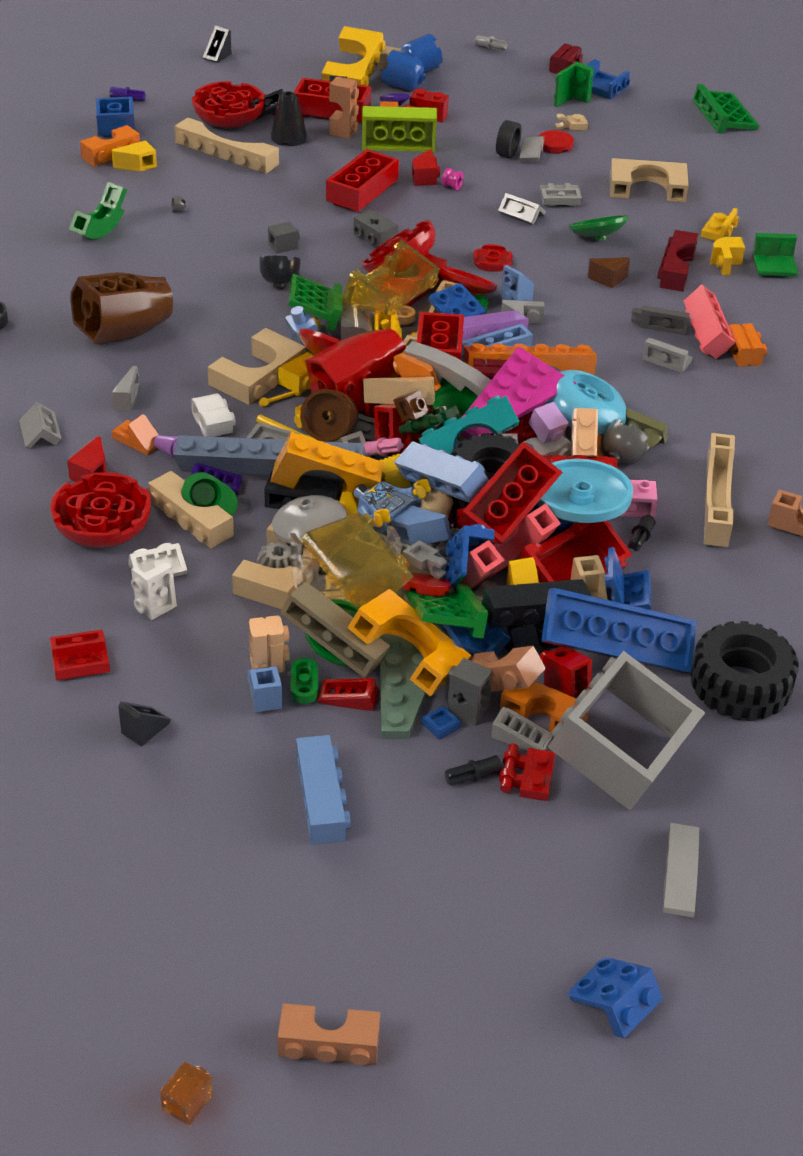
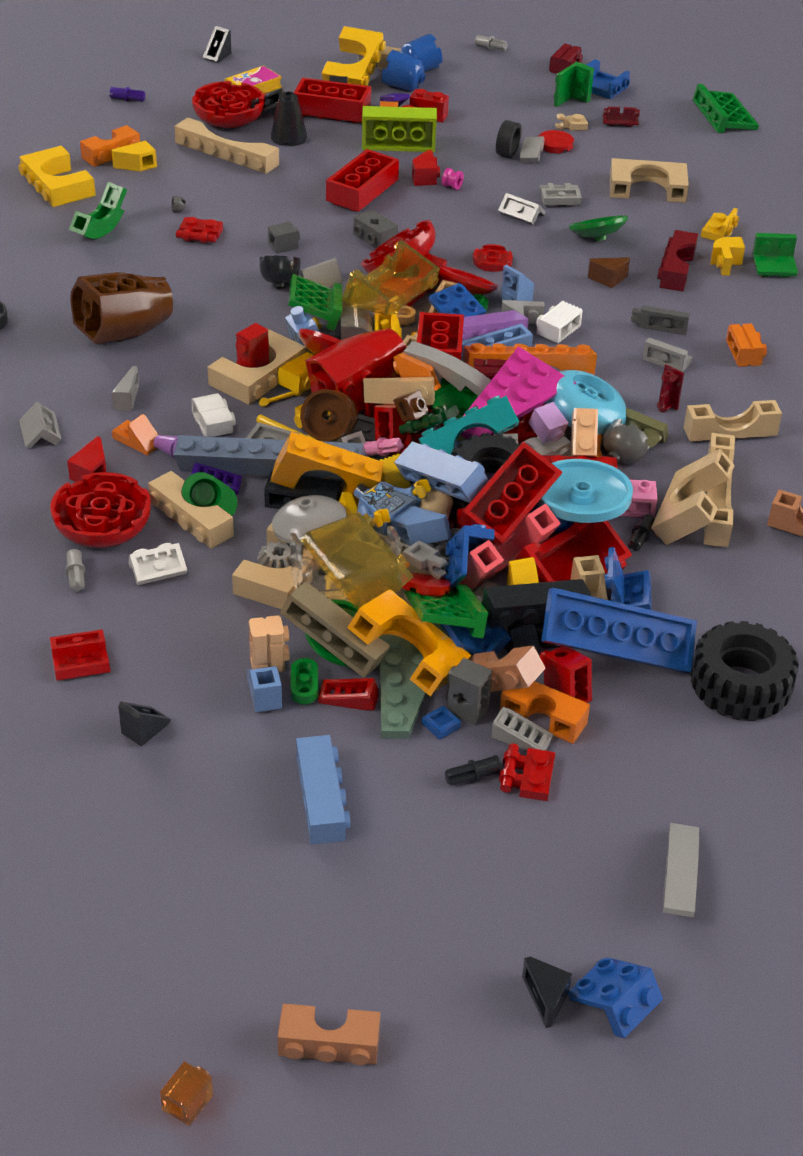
(57, 190): none -> yellow arch
(75, 570): none -> light grey axle
(113, 114): blue brick -> none
(154, 590): white bracket -> none
(199, 230): none -> red plate
(252, 346): none -> red brick
(260, 77): none -> piece
(323, 273): none -> light grey slope
(345, 93): nougat arch -> none
(547, 987): none -> black slope
(559, 322): none -> white brick
(600, 758): light grey window -> none
(629, 117): none -> dark red hinge
(670, 389): none -> dark red hinge
(685, 503): none -> tan arch
(709, 322): coral brick -> none
(758, 420): none -> tan arch

